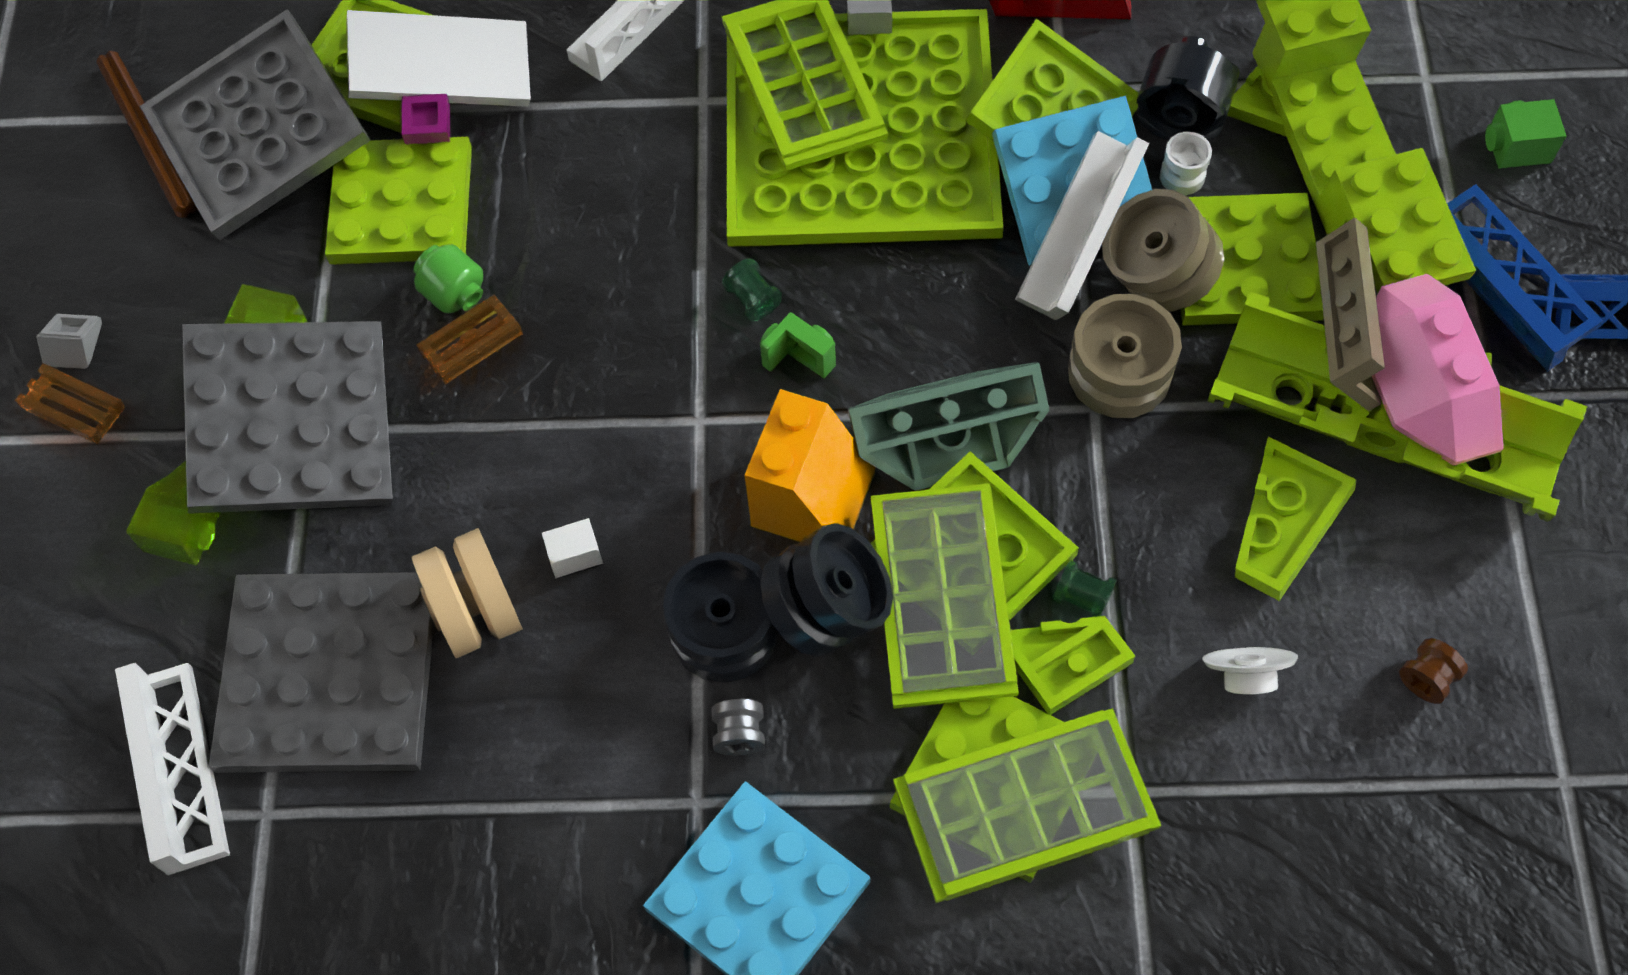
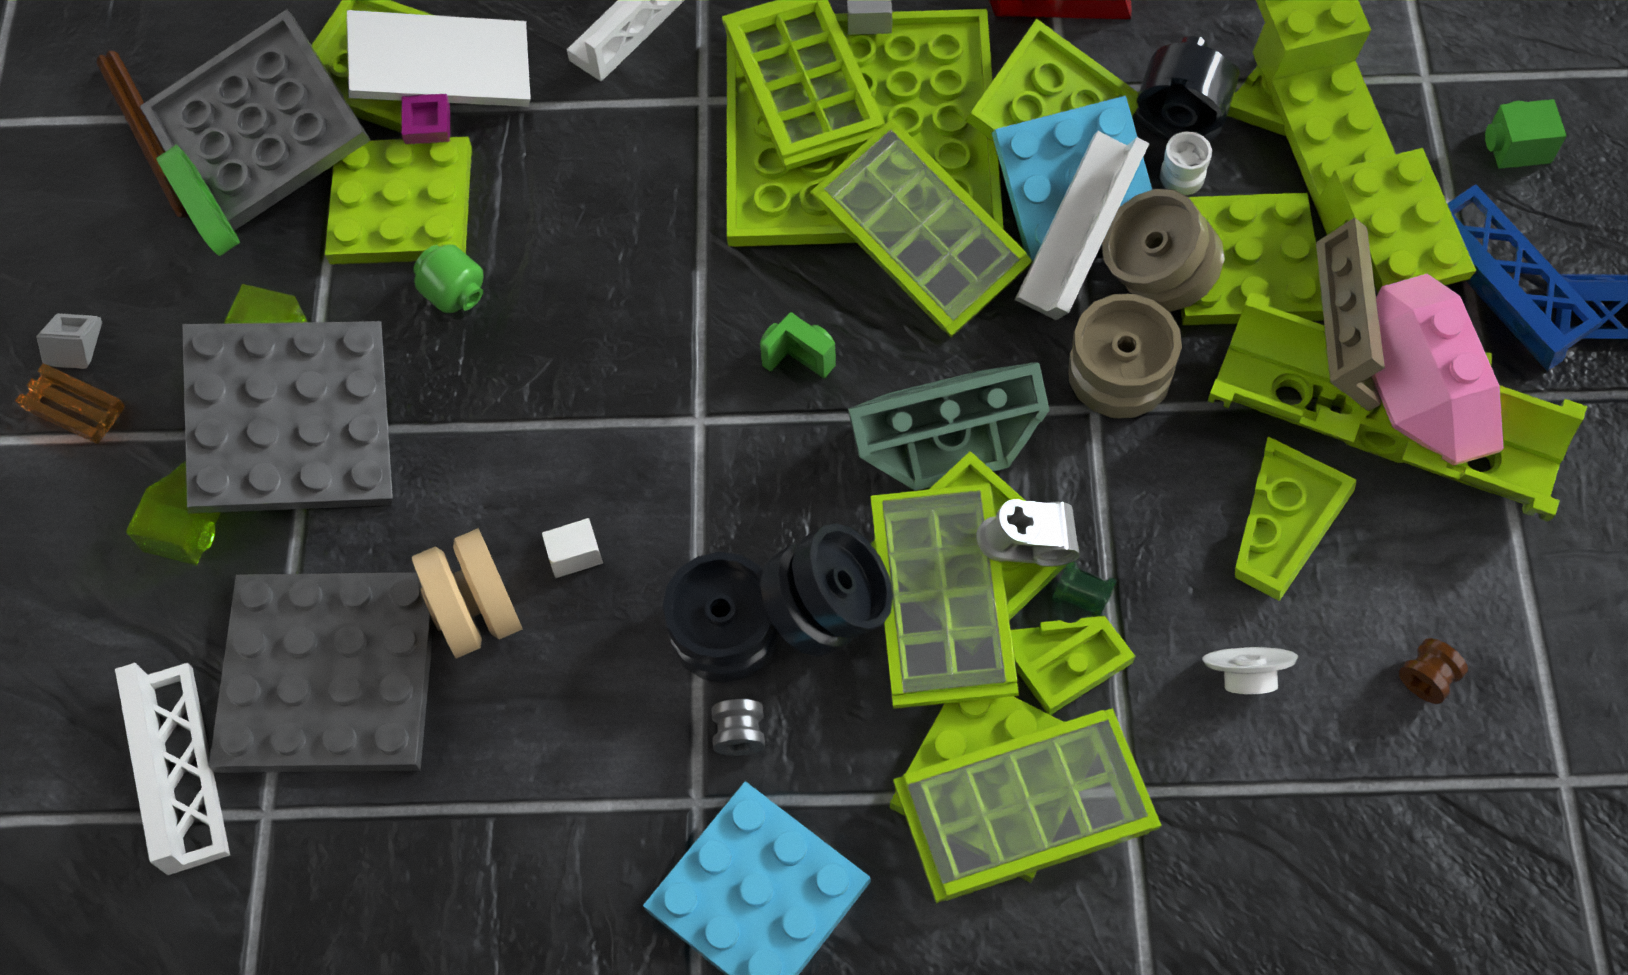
(198, 200): none -> bright green beam
(474, 344): clear orange tile -> none
(752, 289): clear green bush -> none
(805, 470): light orange slope -> none
(921, 227): none -> clear piece
(1030, 533): none -> light grey piece

